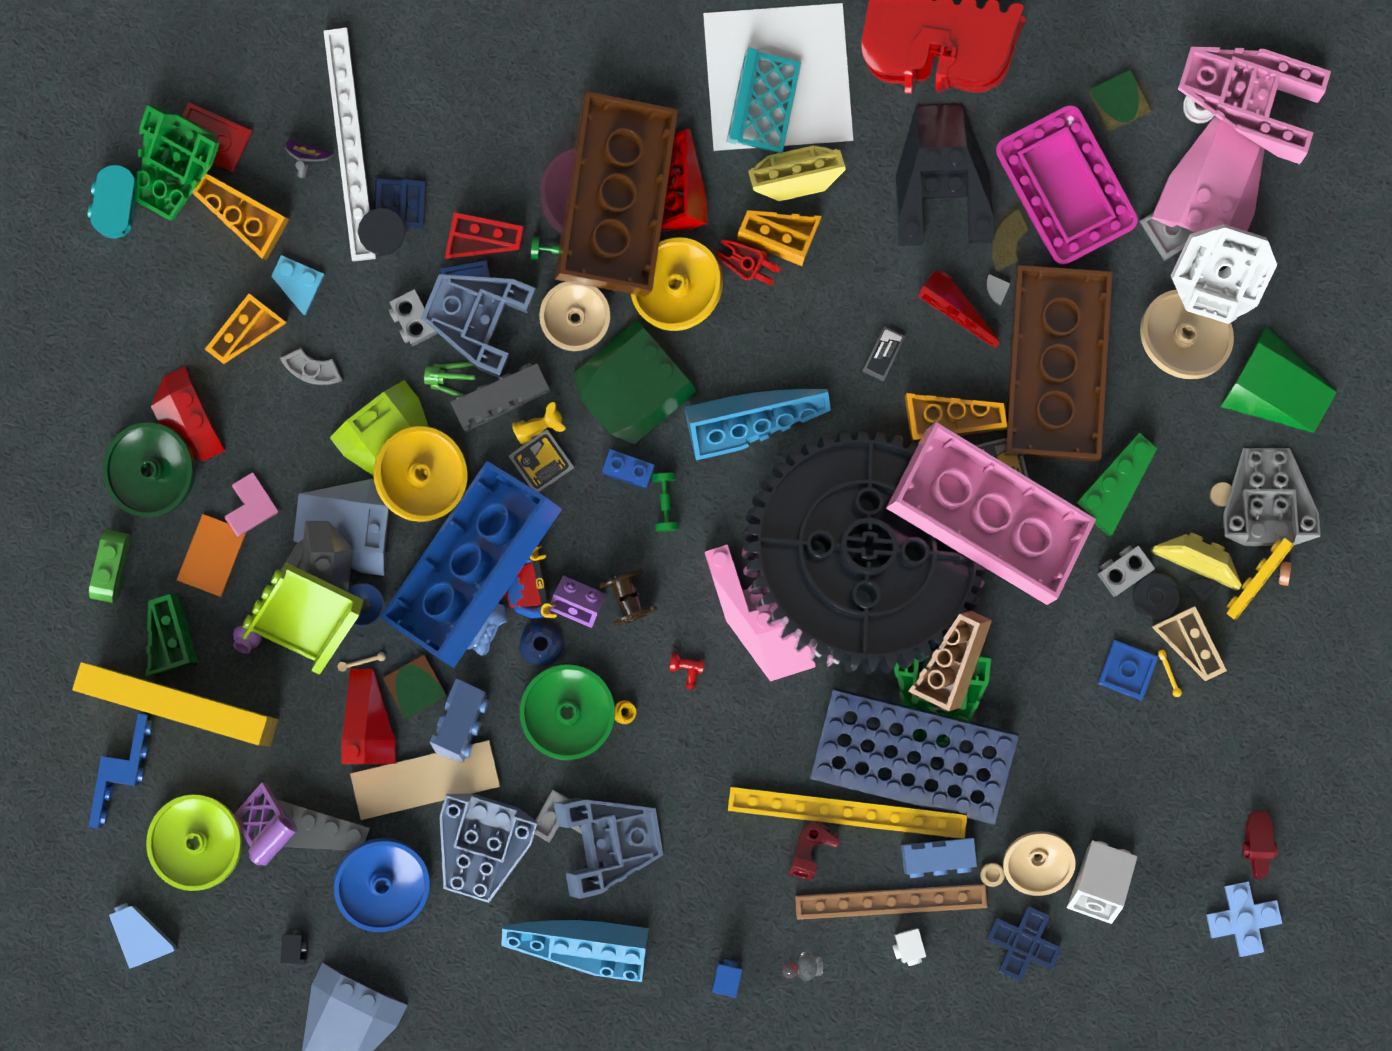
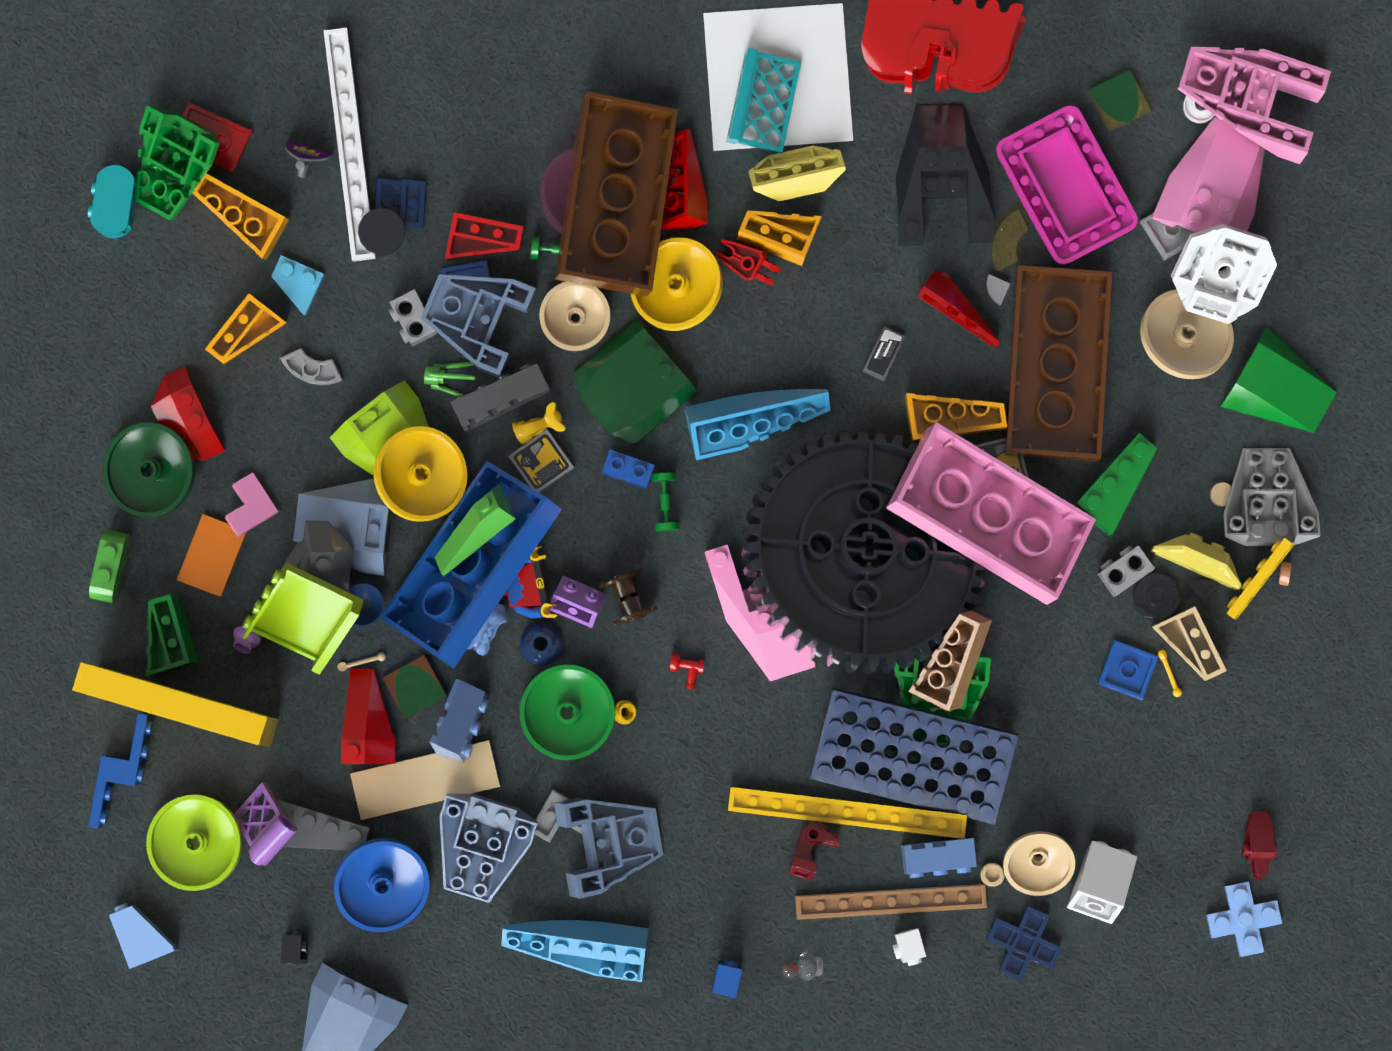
(479, 525): none -> bright green wedge

